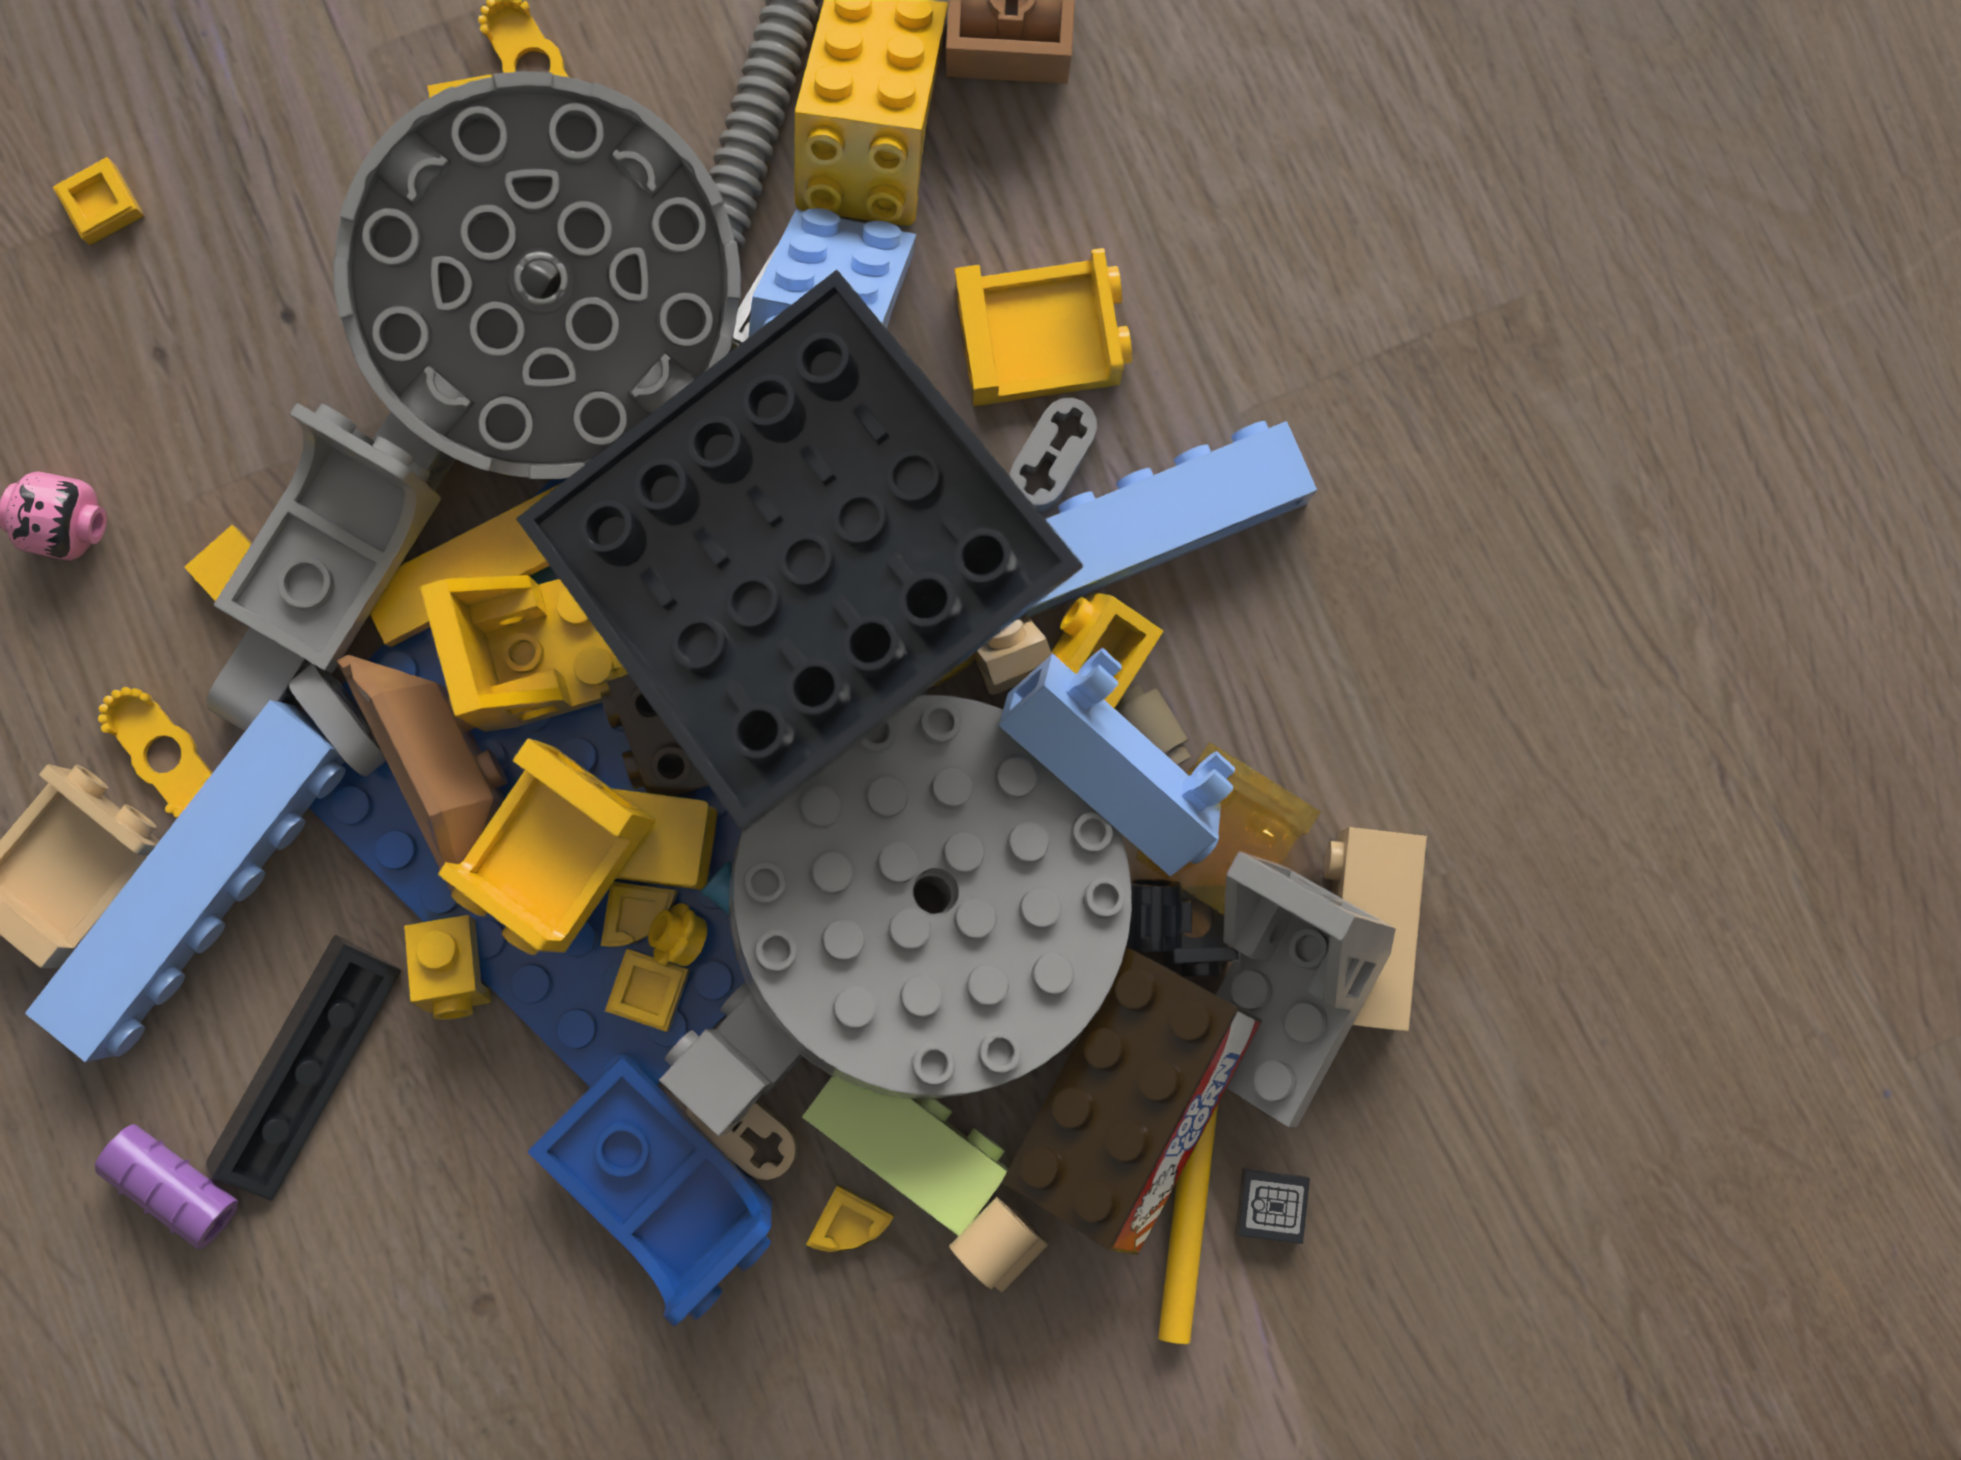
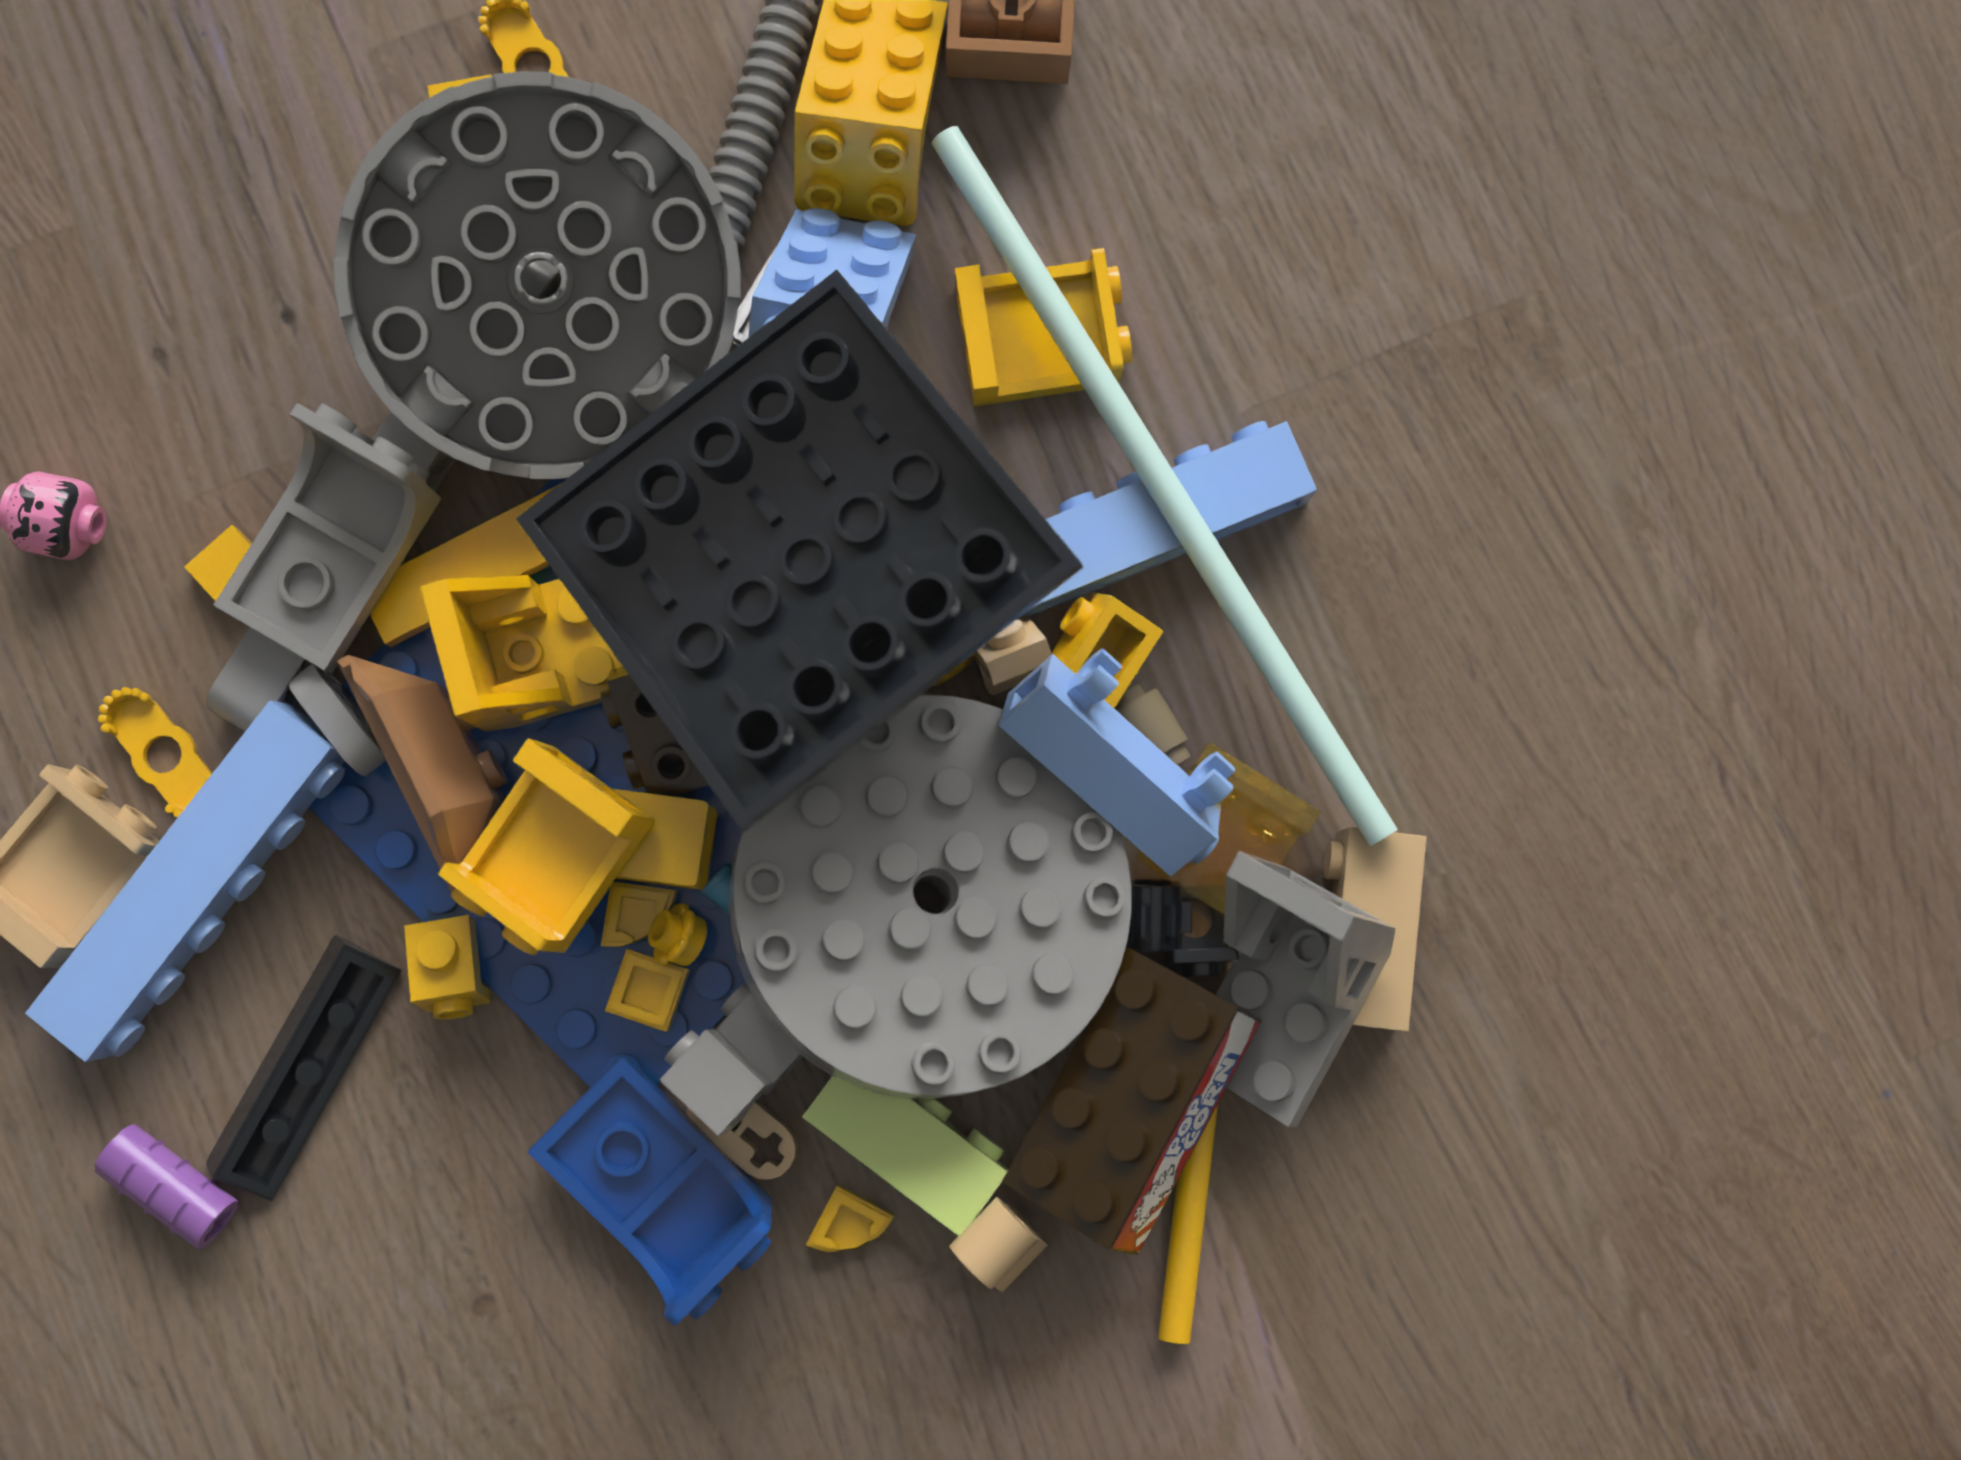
(98, 201): yellow tile -> none
(1065, 462): light grey beam -> none
(1164, 487): none -> light aqua piece
(1272, 1205): tile -> none

